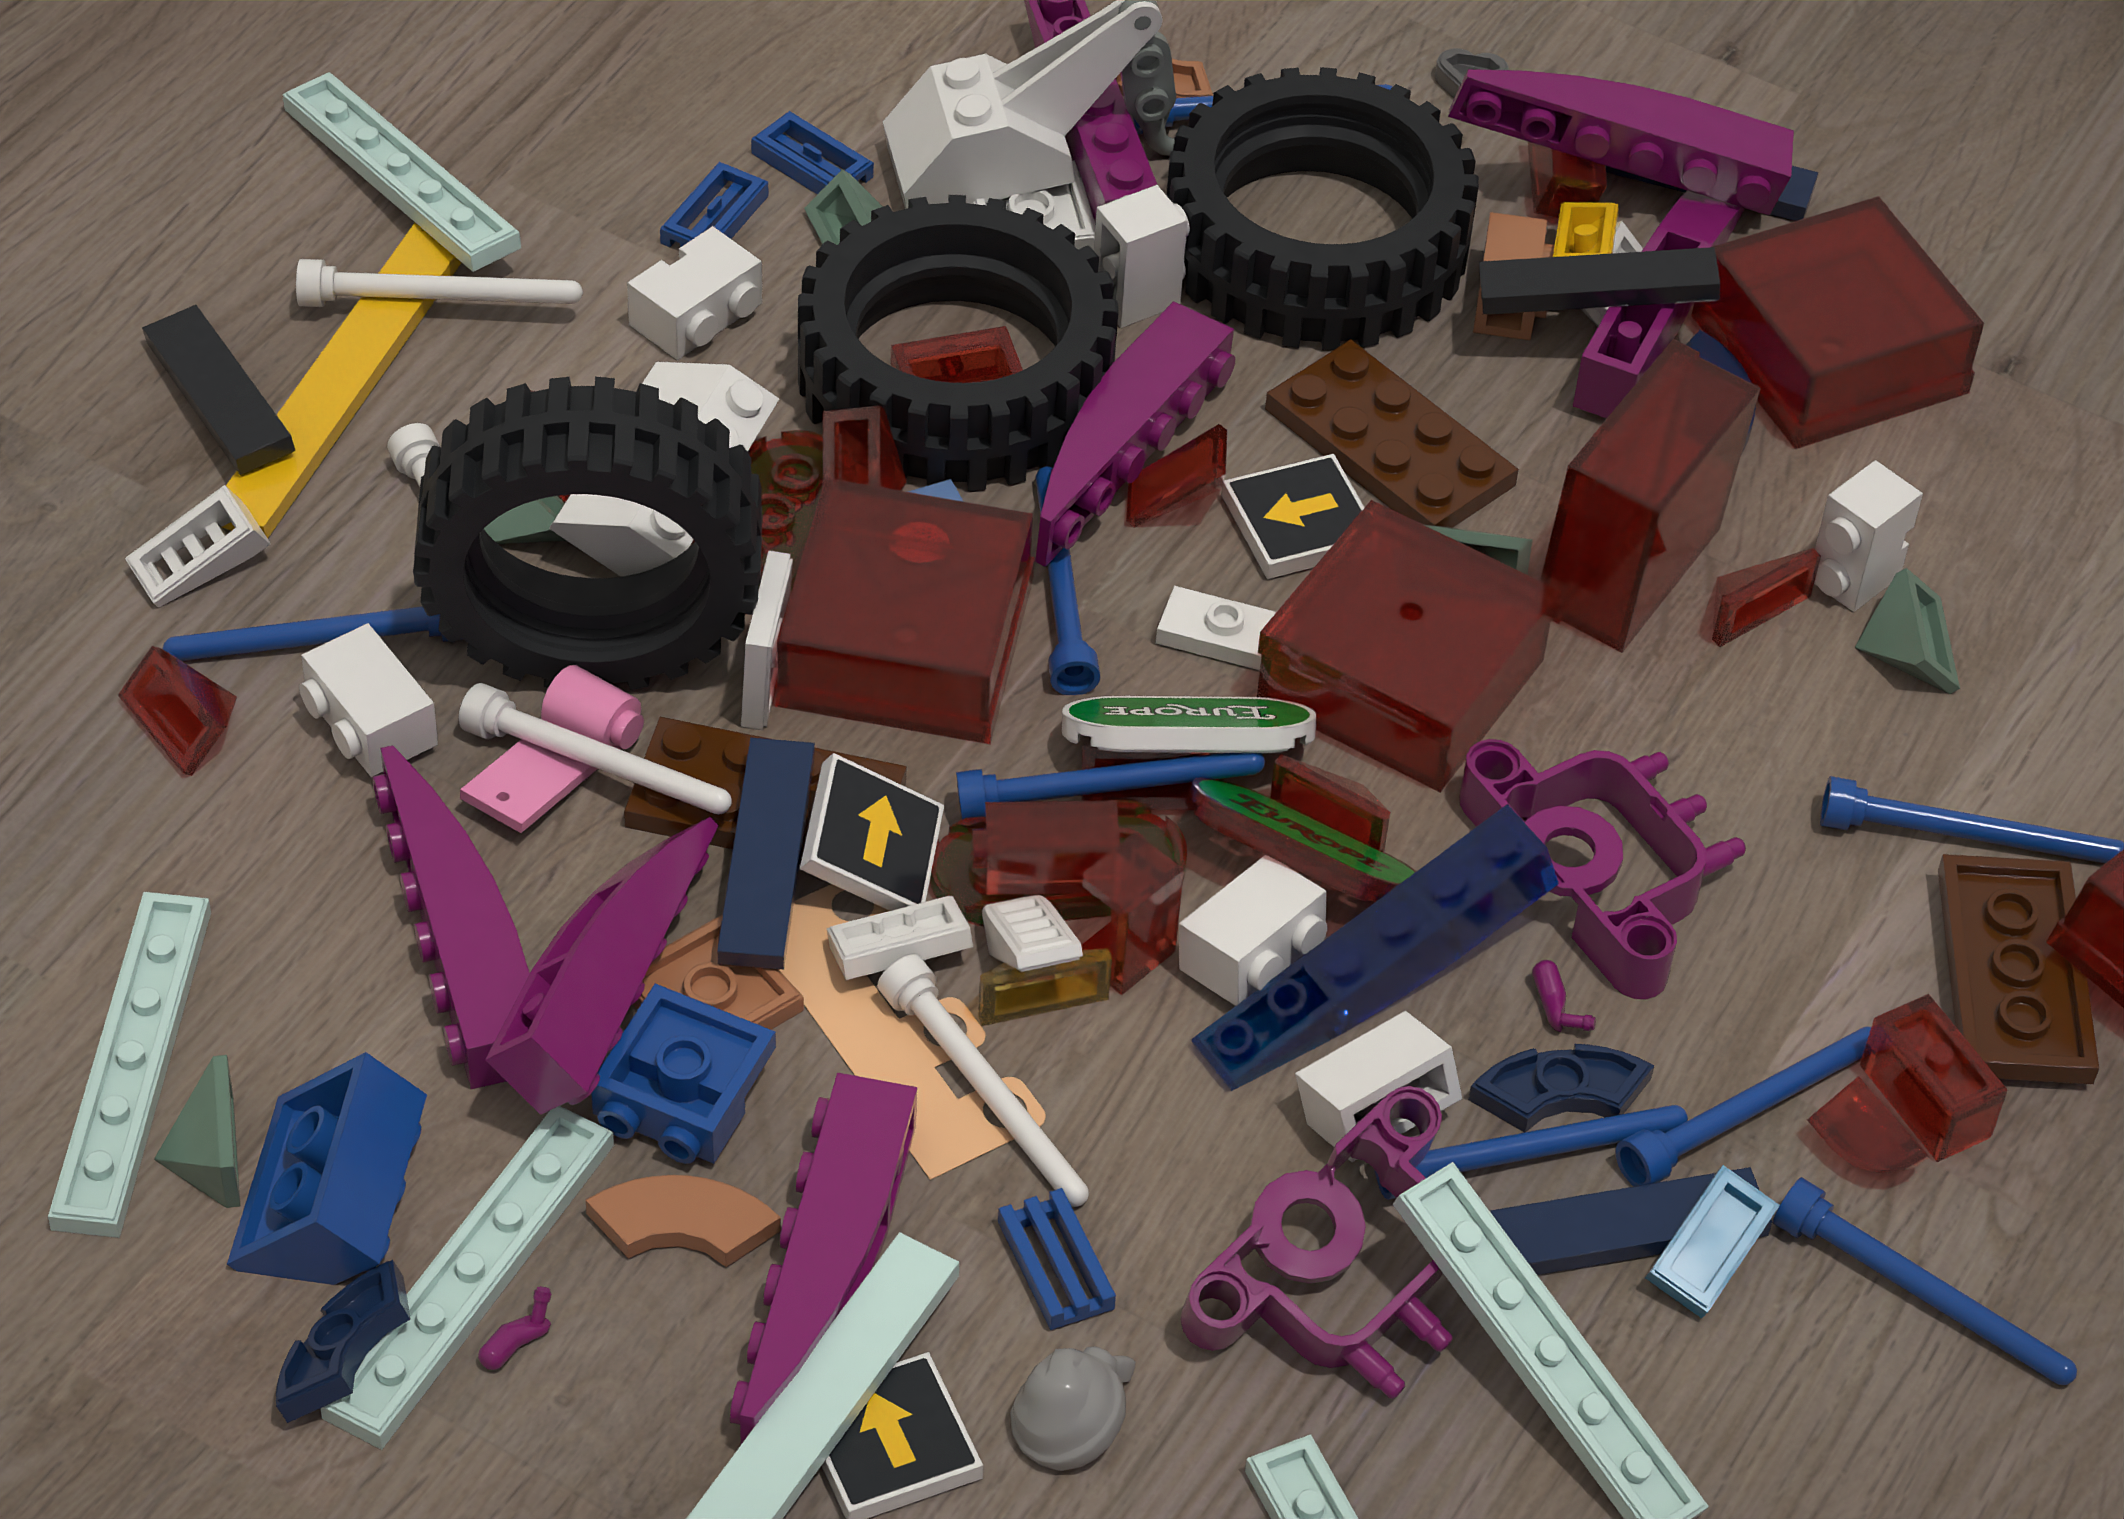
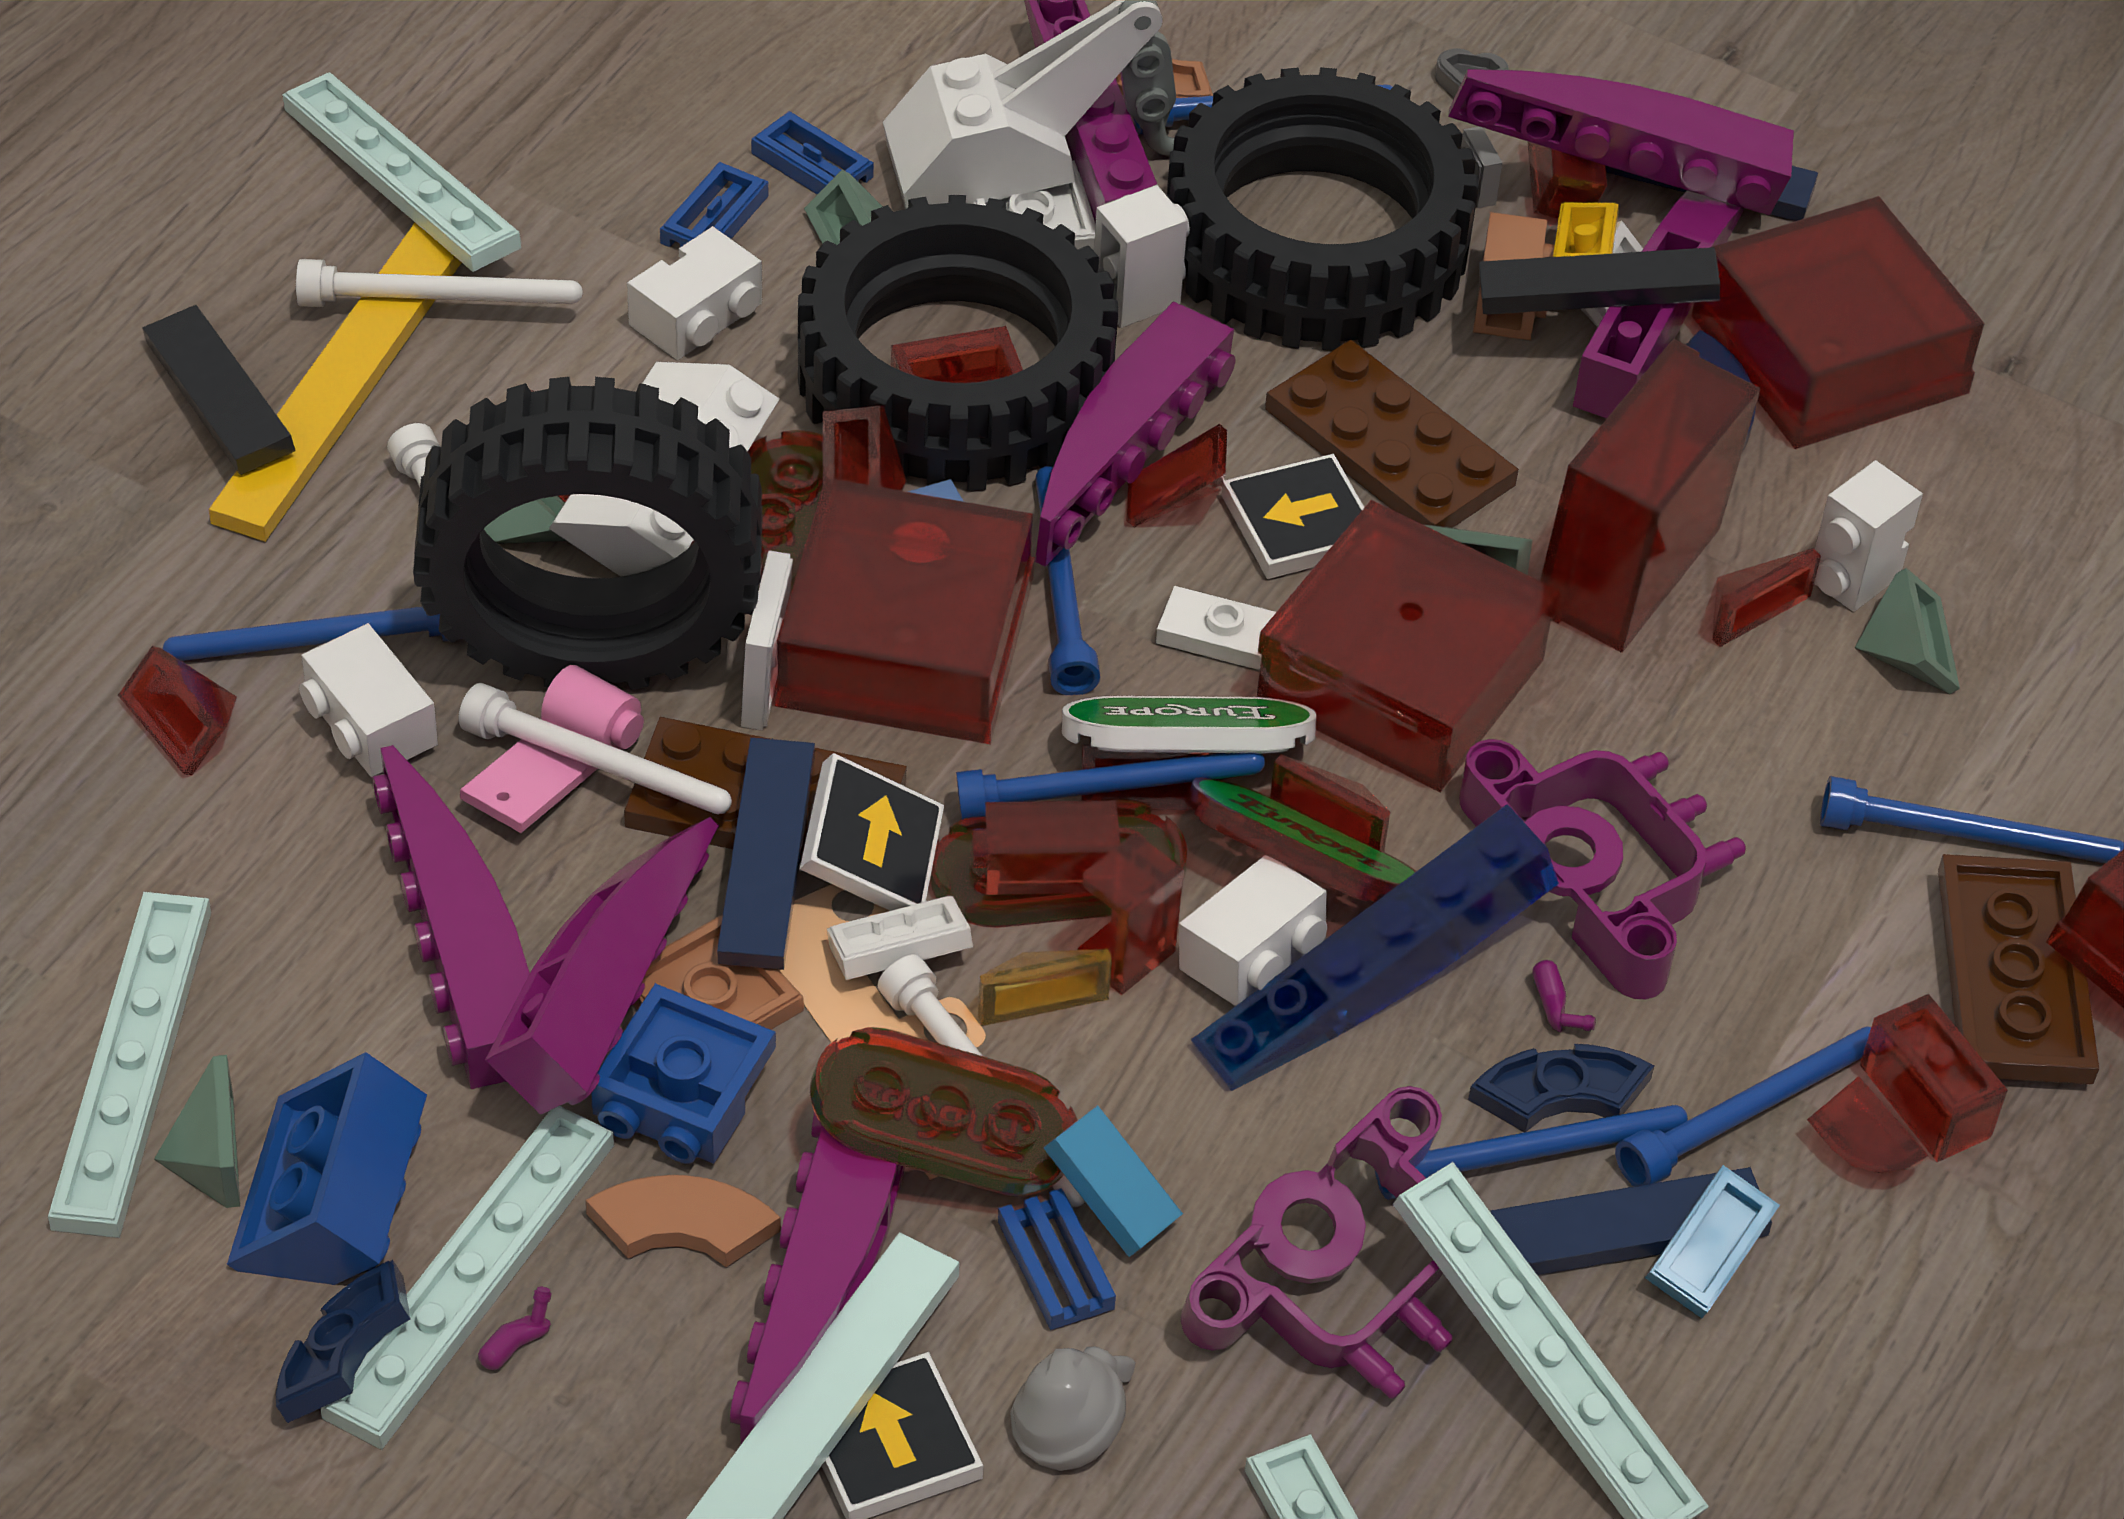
(223, 555): white slope -> none
(940, 1110): none -> clear red tile
(1029, 934): white slope -> none
(1113, 1181): none -> dark azure tile
(1363, 1072): white brick -> none
(1487, 164): none -> light grey tile
(1810, 1214): blue piece -> none

